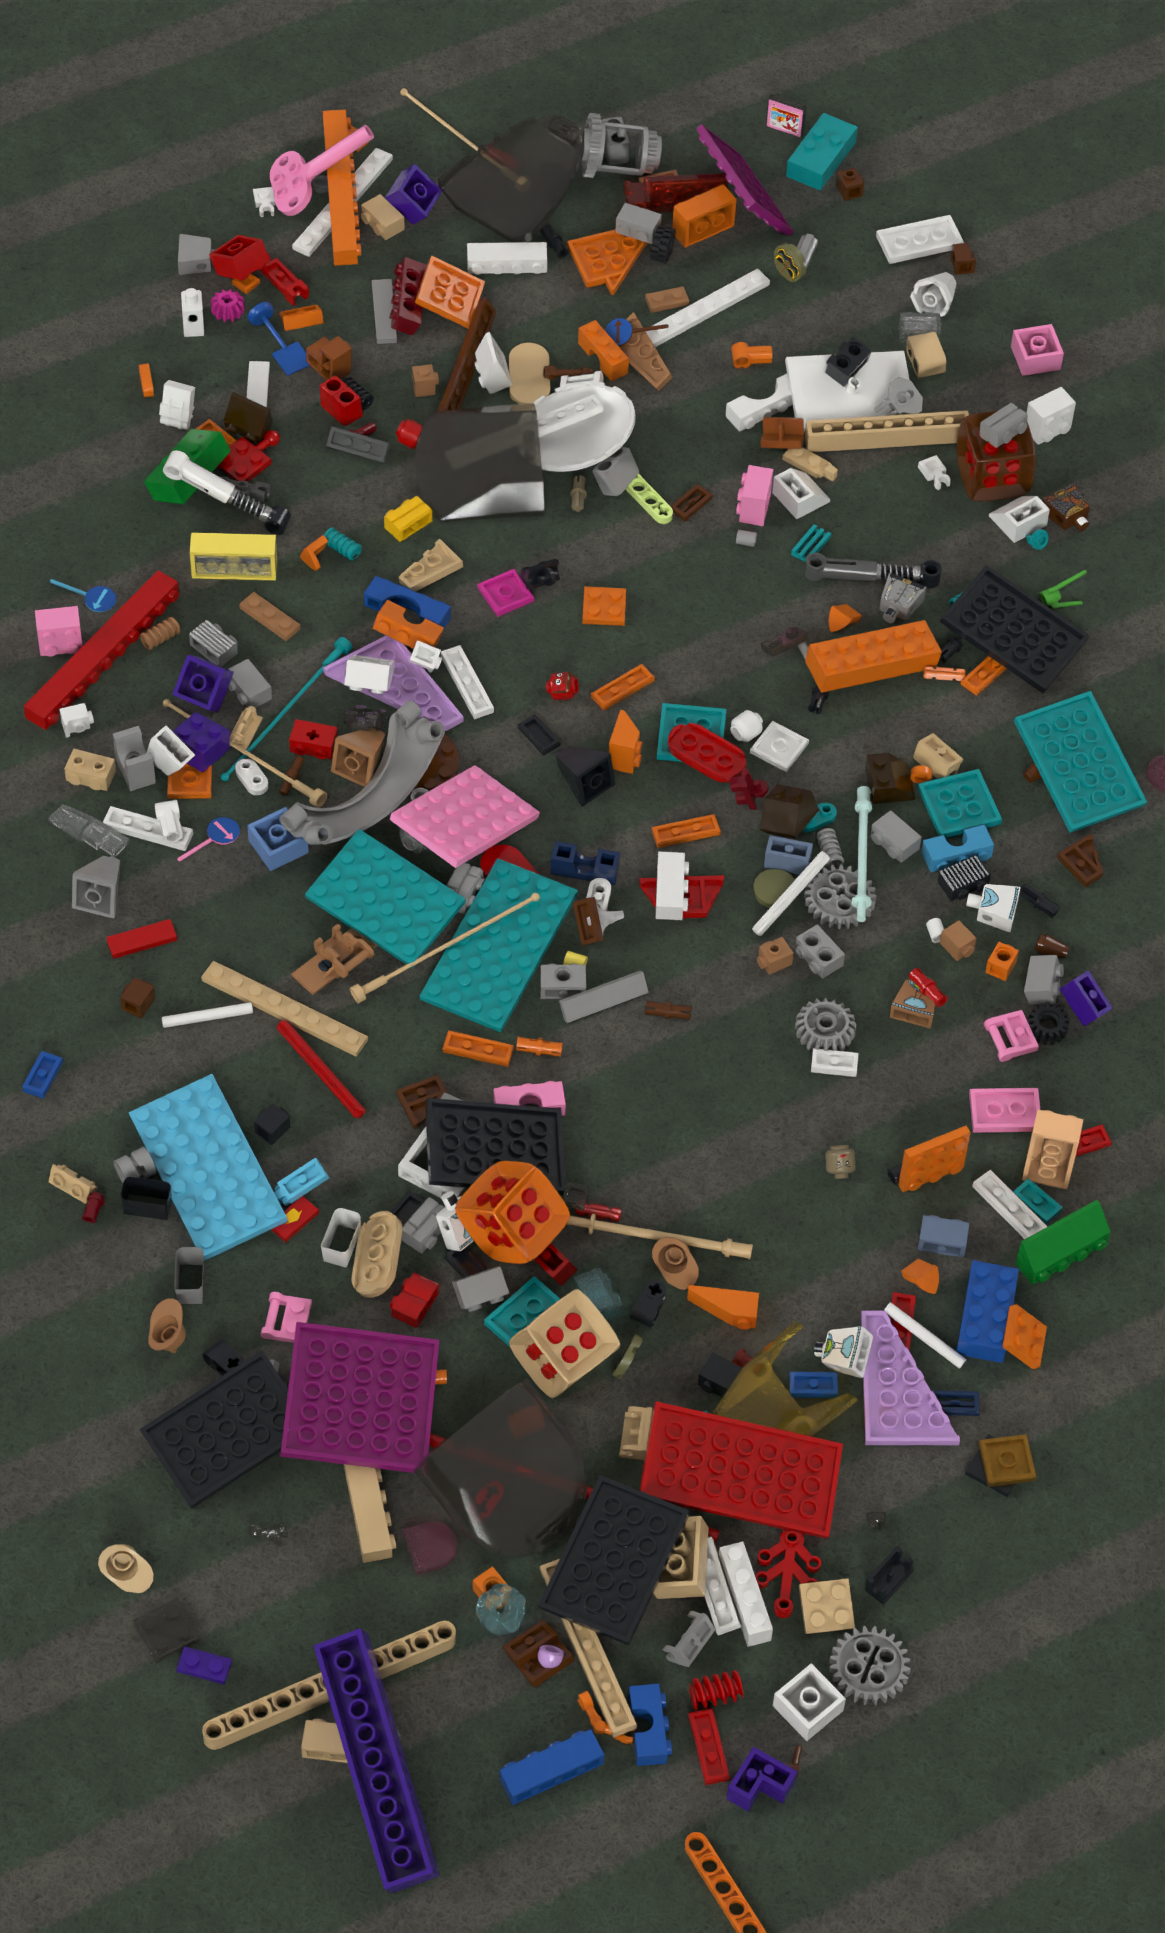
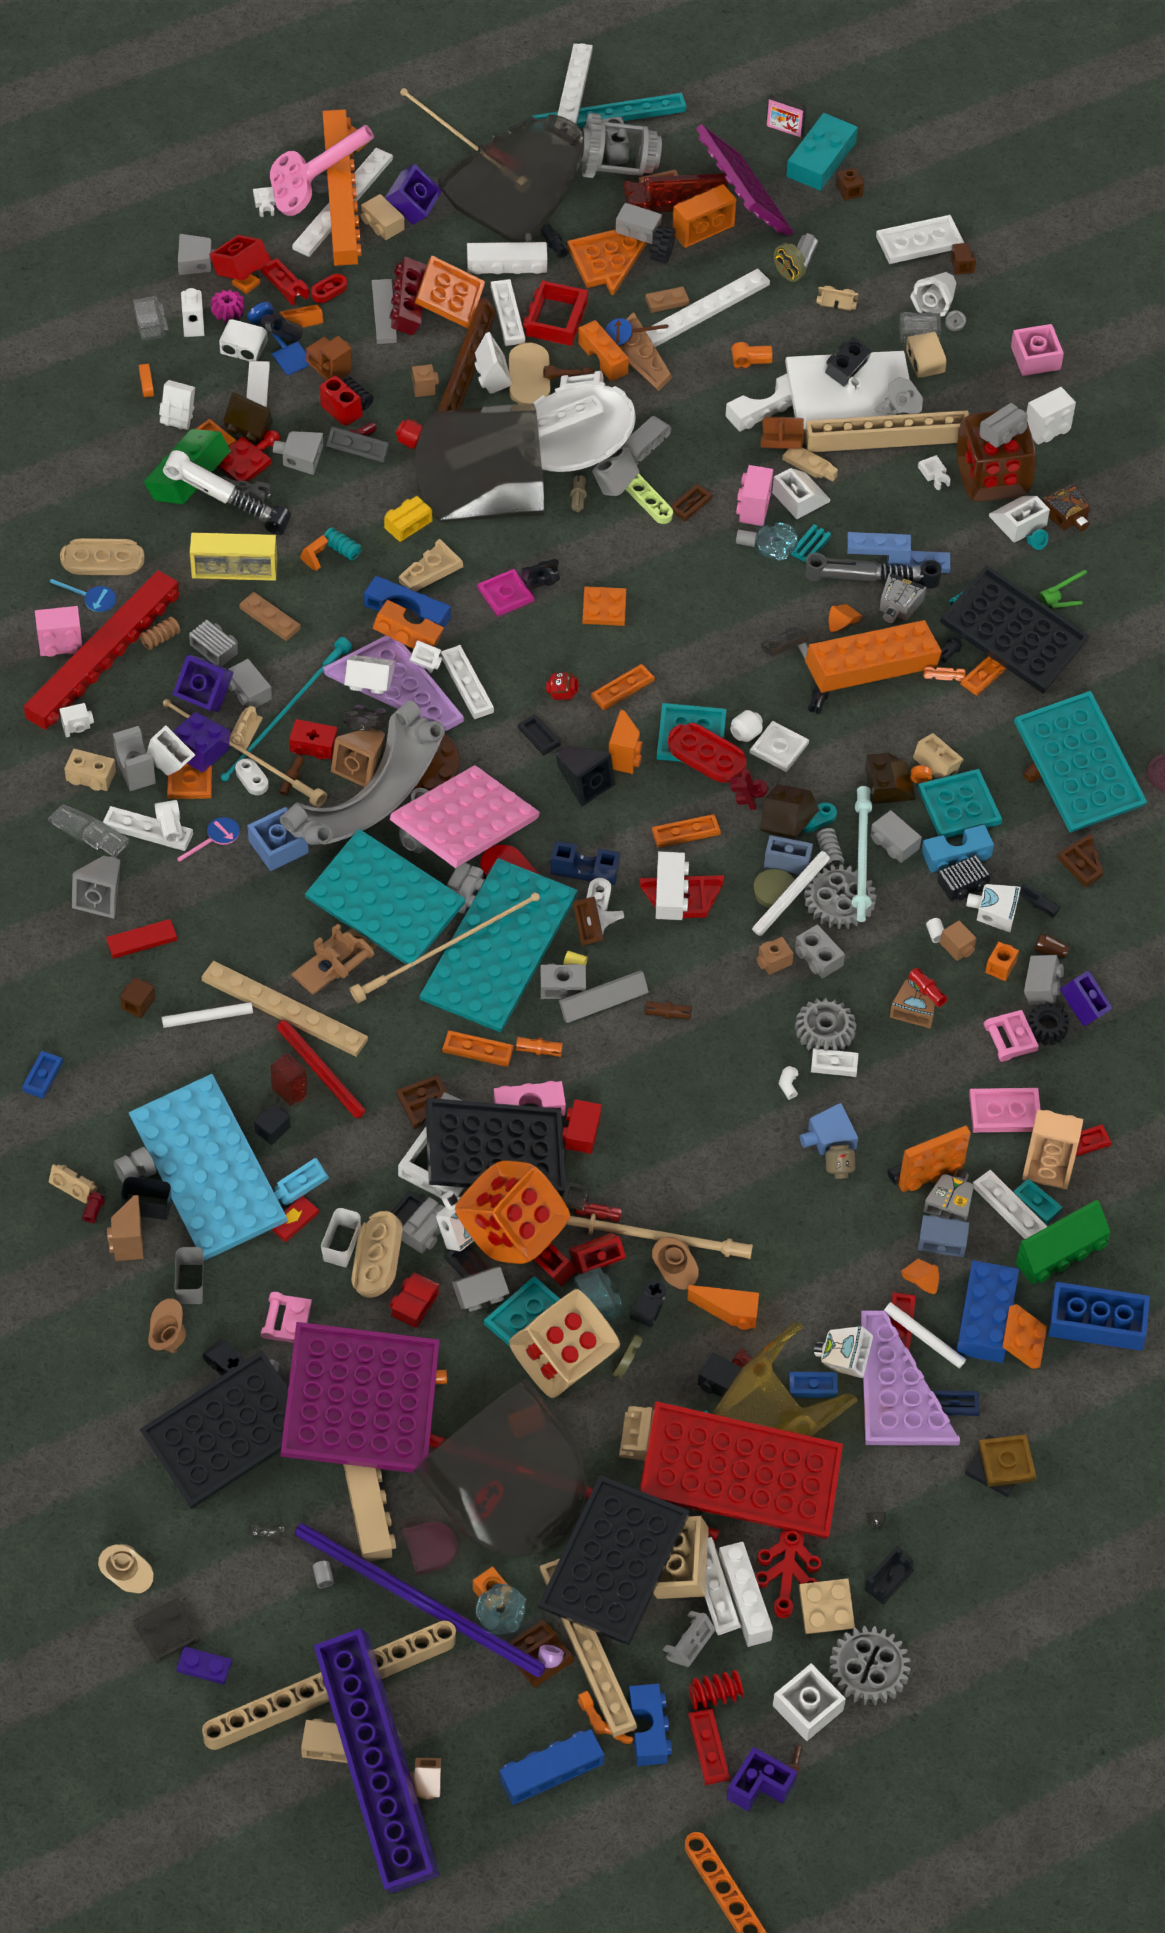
(102, 557): none -> tan tile
(126, 1232): none -> medium nougat slope
(149, 318): none -> clear brick
(246, 337): none -> white piece
(282, 327): none -> black piece
(289, 1079): none -> clear red brick
(301, 450): none -> light grey torso
(323, 1574): none -> light grey hinge
(327, 290): none -> red plate
(420, 1600): none -> dark purple axle
(427, 1777): none -> medium nougat brick
(507, 312): none -> white plate
(560, 293): none -> red window
(575, 81): none -> white plate
(582, 1127): none -> red brick
(597, 1253): none -> red brick
(631, 109): none -> teal plate
(647, 437): none -> light grey beam
(780, 549): none -> clear light blue plate
(785, 1082): none -> white arm
(830, 295): none -> tan hinge
(830, 1129): none -> medium blue torso
(896, 547): none -> medium blue bracket
(950, 1197): none -> light grey torso
(955, 320): none -> light grey tile
(1099, 1316): none -> blue brick

